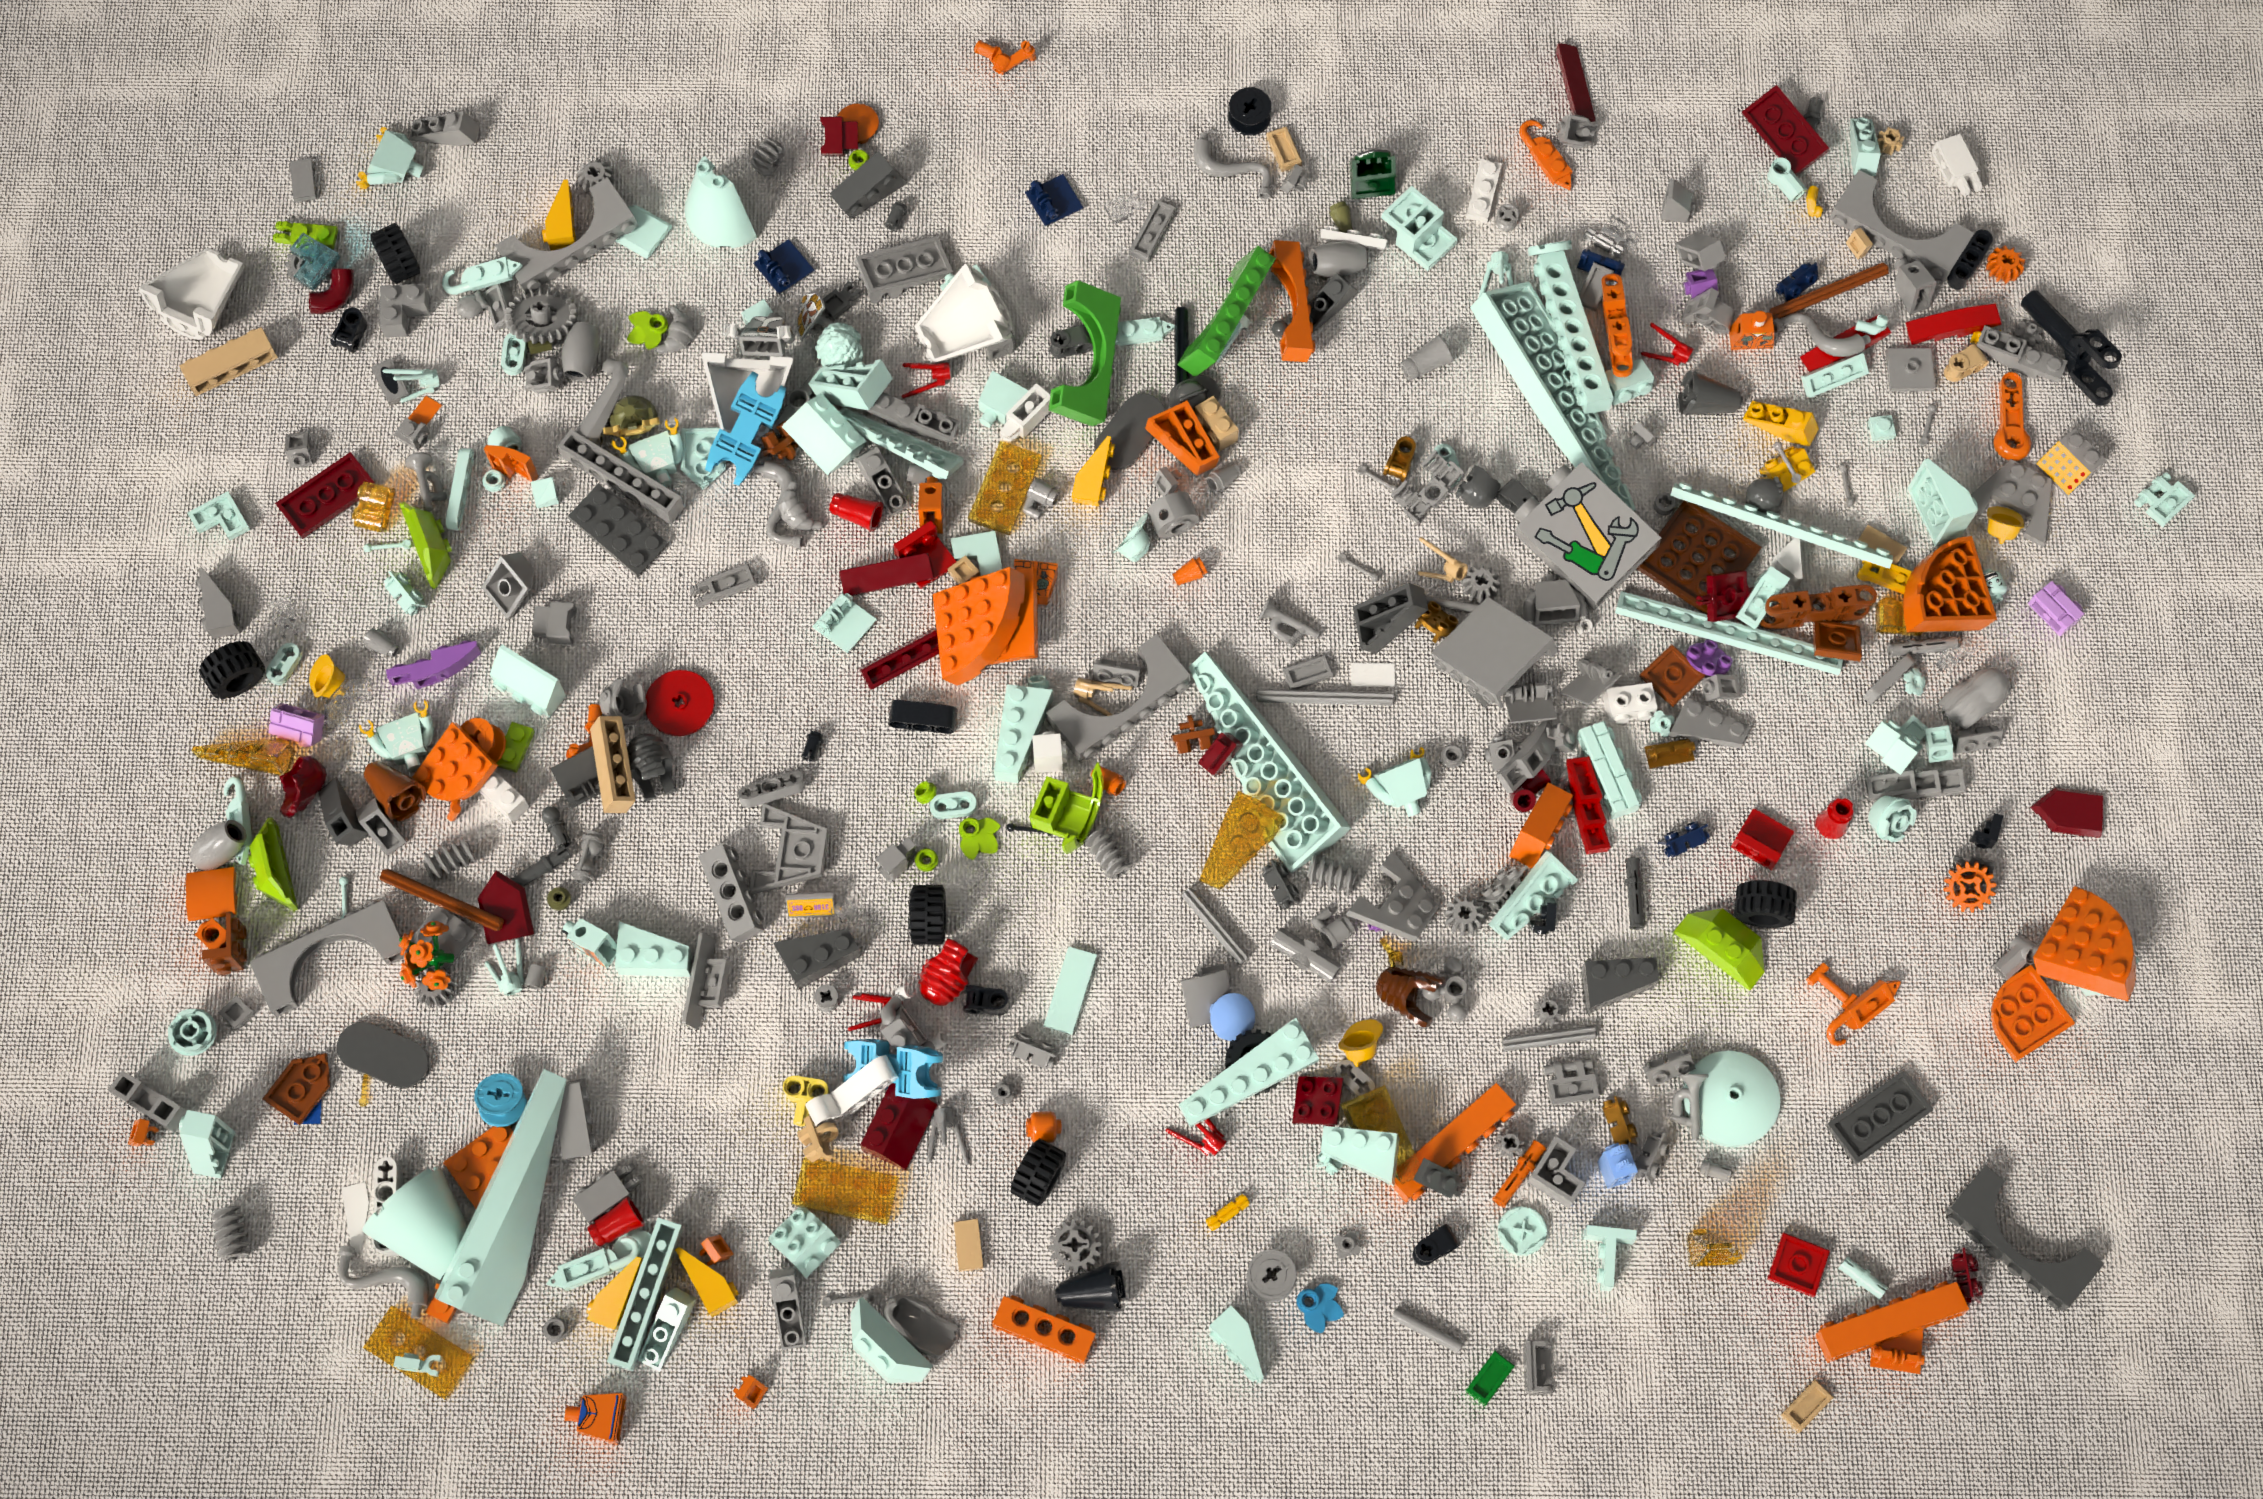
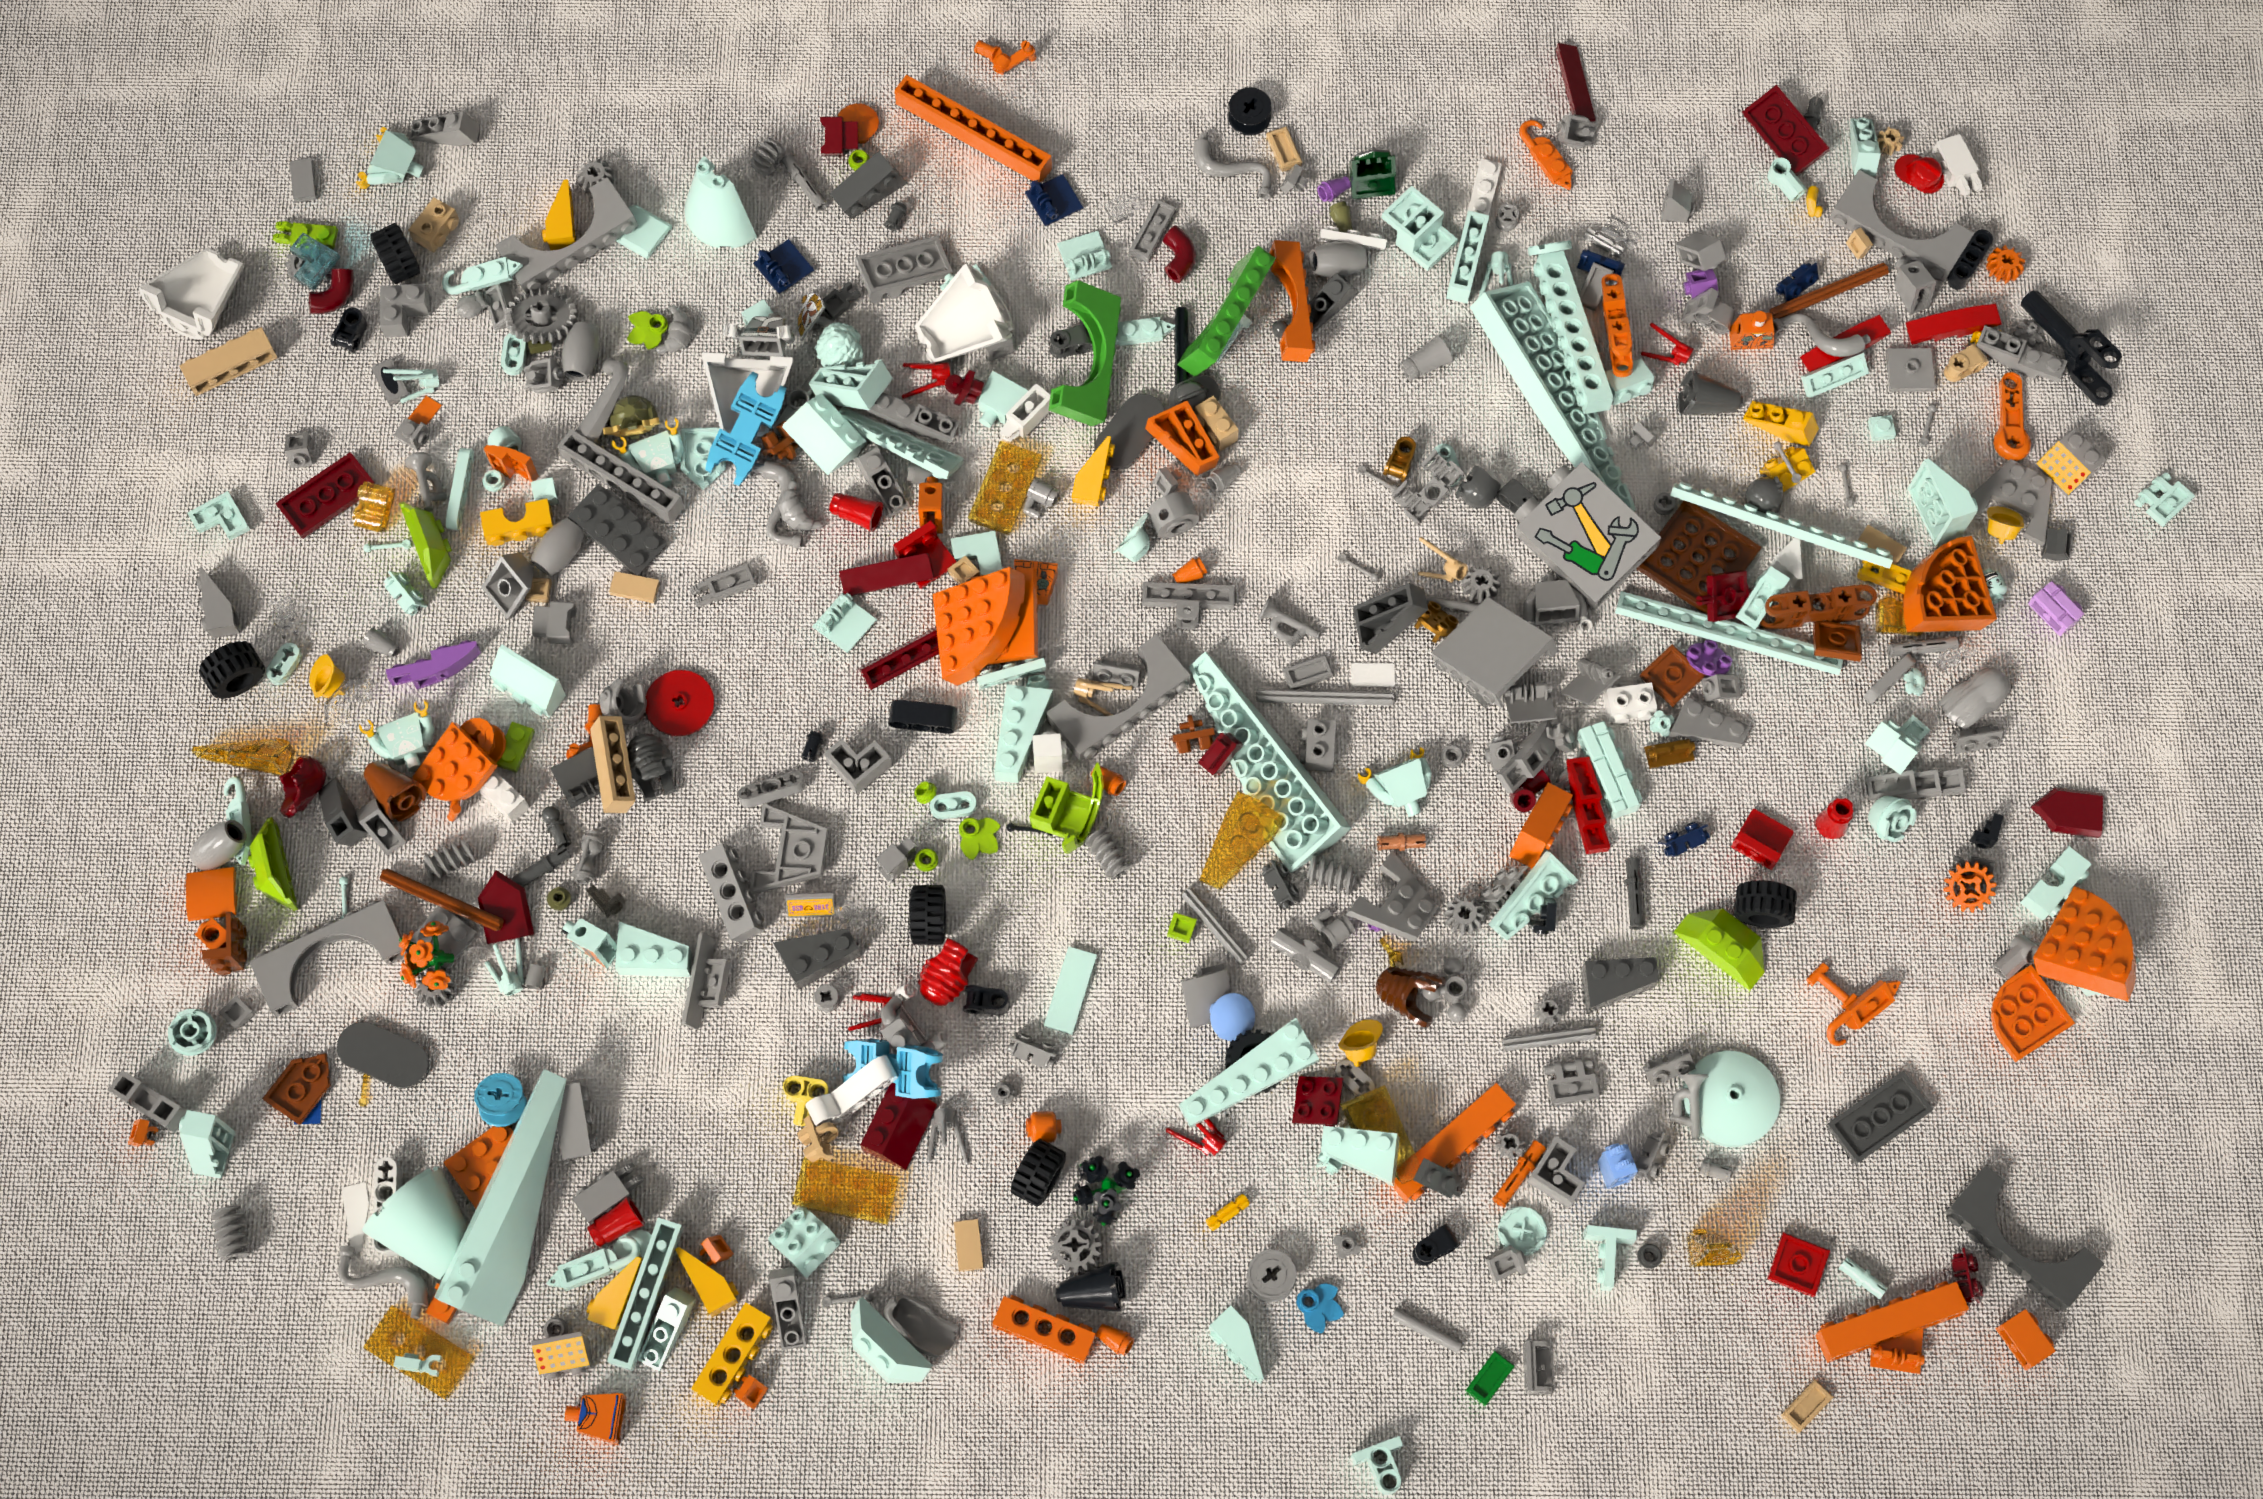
(296, 724): lavender brick -> none
(434, 225): none -> tan brick
(535, 523): none -> yellow arch
(540, 590): none -> tan tile
(557, 547): none -> light grey piece
(563, 1355): none -> slope
(603, 902): none -> clear smoke bracket
(634, 587): none -> tan tile
(747, 1318): none -> yellow brick
(799, 175): none -> light grey pin
(858, 769): none -> light grey brick
(966, 388): none -> dark red hips
(973, 129): none -> orange brick
(1010, 672): none -> light aqua plate
(1084, 255): none -> light aqua hinge
(1107, 1195): none -> black plant
(1115, 1339): none -> orange cone
(1181, 927): none -> lime plate
(1184, 253): none -> dark red cylinder
(1188, 599): none -> light grey plate
(1319, 745): none -> light grey brick
(1333, 188): none -> medium lavender cone
(1386, 1469): none -> light aqua tile
(1401, 841): none -> nougat pin
(1467, 257): none -> light aqua brick
(1506, 1263): none -> light grey bracket
(1618, 1113): pearl gold hinge -> none
(1654, 1250): none -> dark grey plate
(1874, 327): light aqua arm -> none
(1920, 172): none -> red piece
(1938, 744): light aqua brick -> none
(2026, 1339): none -> orange brick
(2057, 544): none -> dark grey piece
(2068, 869): none -> light aqua arch

